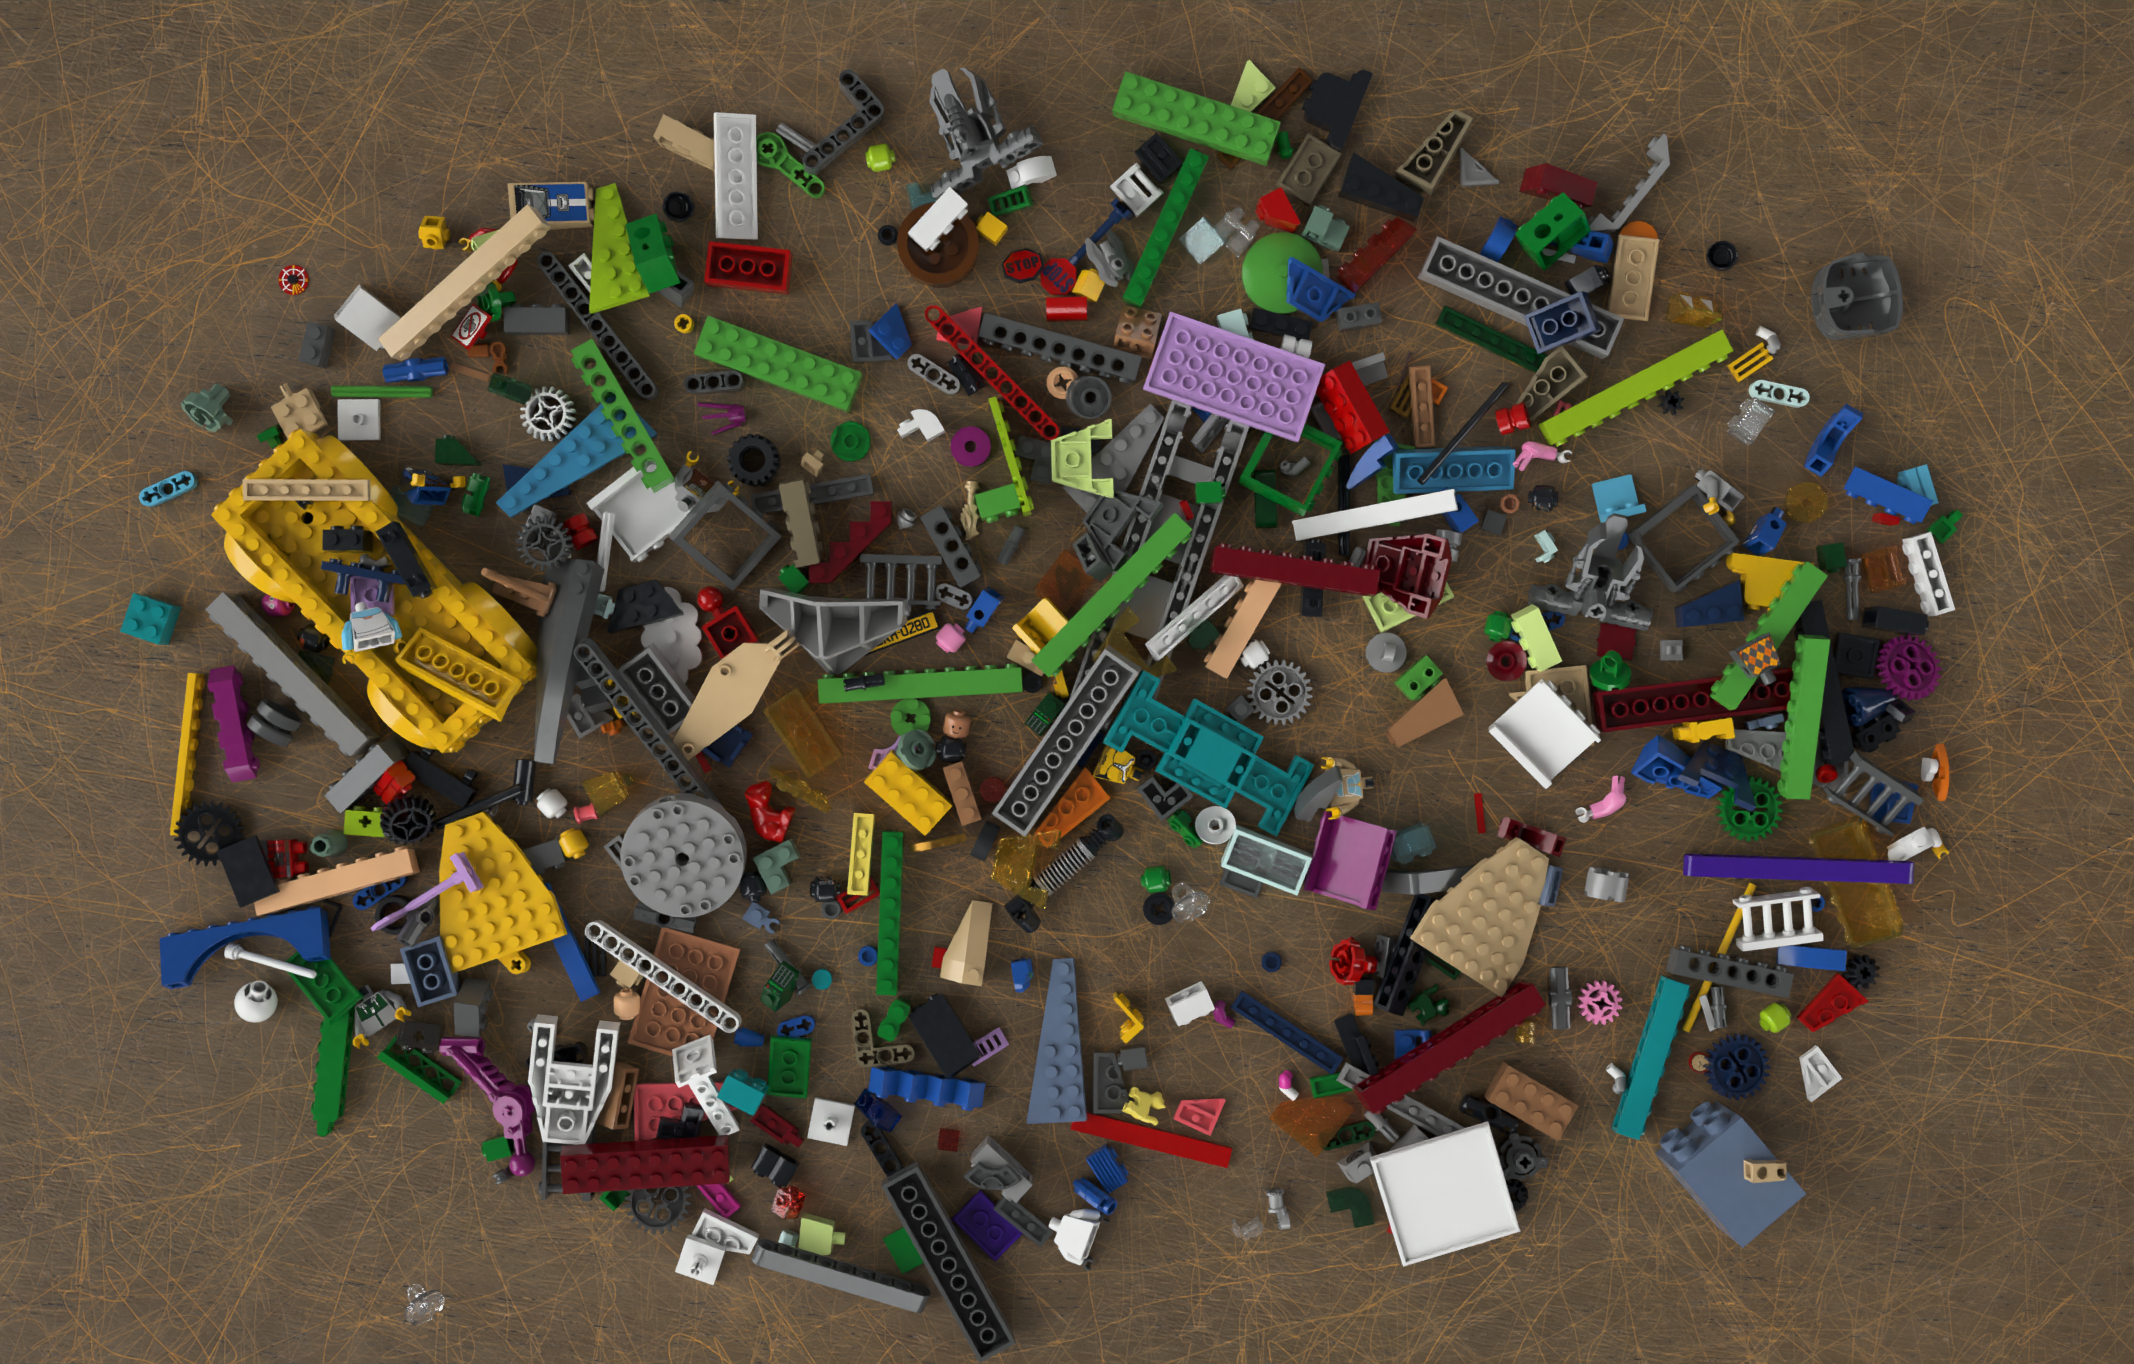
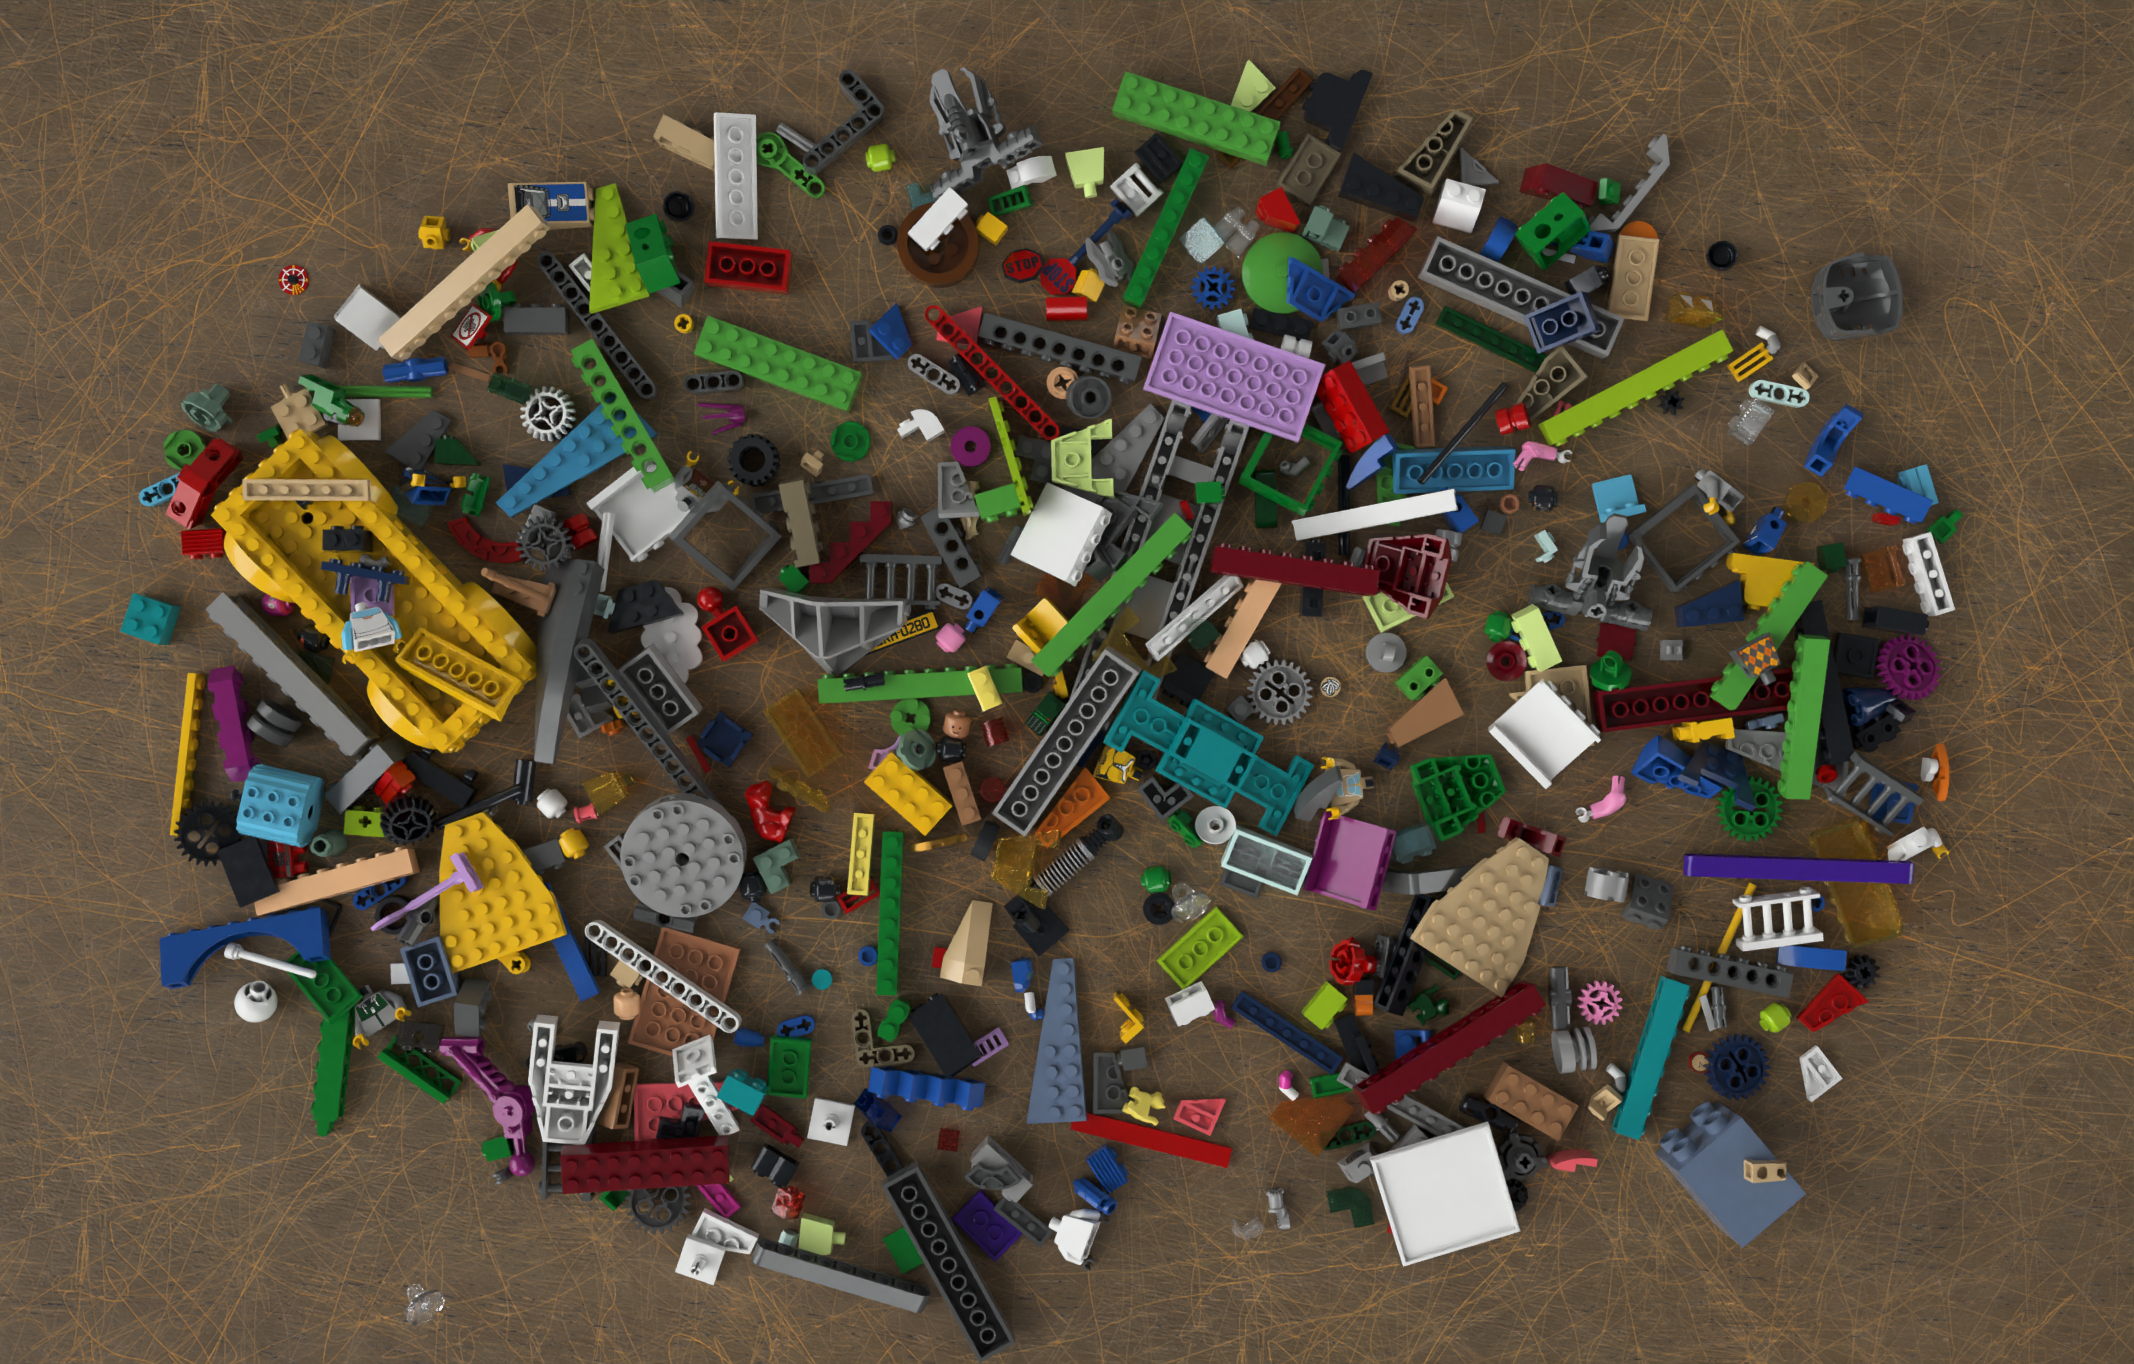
(174, 444): none -> bright green plate
(200, 481): none -> red brick
(203, 542): none -> red brick
(279, 805): none -> medium azure piece
(331, 402): none -> green plate
(406, 560): black brick -> none
(418, 443): none -> dark grey wing
(481, 546): none -> red tile
(731, 692): tan wing -> none
(780, 986): dark green slope -> none
(953, 493): none -> light grey wing
(984, 688): none -> light yellow brick
(994, 732): none -> clear red piece
(1030, 1007): none -> white arm
(1047, 934): none -> black plate
(1061, 534): none -> white panel
(1086, 169): none -> yellowish green torso
(1187, 681): none -> black bracket
(1199, 948): none -> lime tile
(1218, 295): none -> blue gear
(1324, 1005): none -> lime brick
(1330, 686): none -> tile
(1340, 347): none -> dark grey brick
(1387, 757): none -> dark blue tile
(1404, 290): none -> tan bush
(1405, 313): none -> medium blue beam
(1455, 790): none -> green wedge
(1458, 205): none -> white slope
(1568, 1159): none -> coral slope
(1578, 1049): none -> light grey wheel
(1604, 1101): none -> tan bracket
(1609, 191): none -> green bracket
(1649, 902): none -> dark grey bracket
(1805, 376): none -> tan tile

